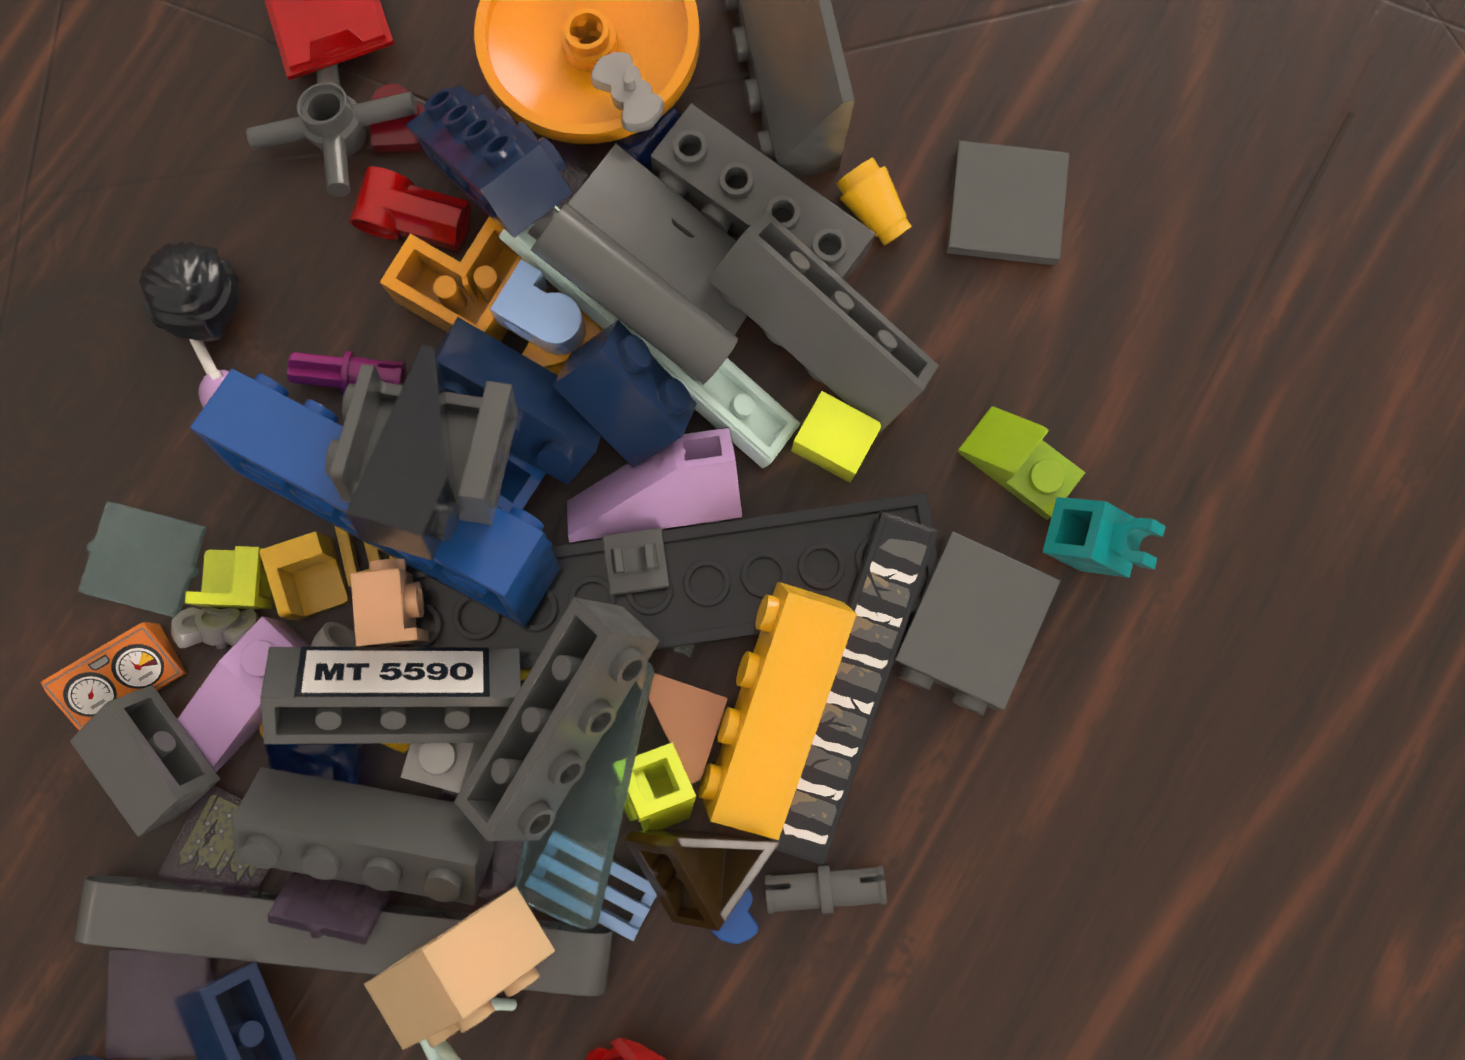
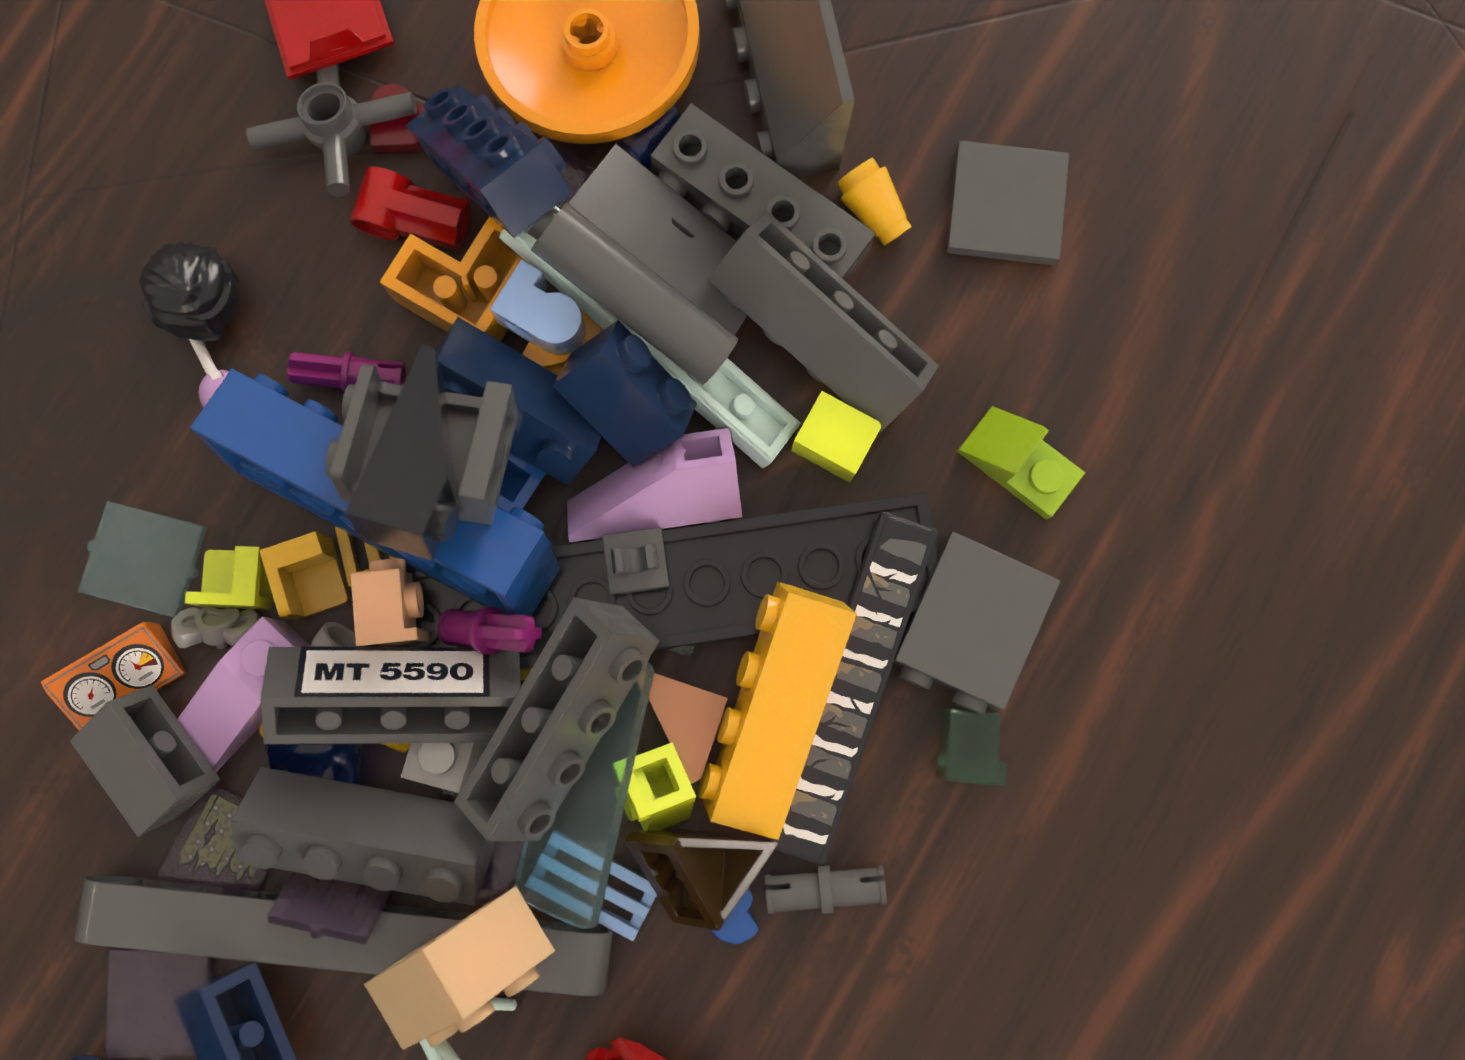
(488, 630): none -> magenta axle
(628, 91): light grey piece -> none
(970, 748): none -> clear green panel
(1099, 537): teal brick -> none

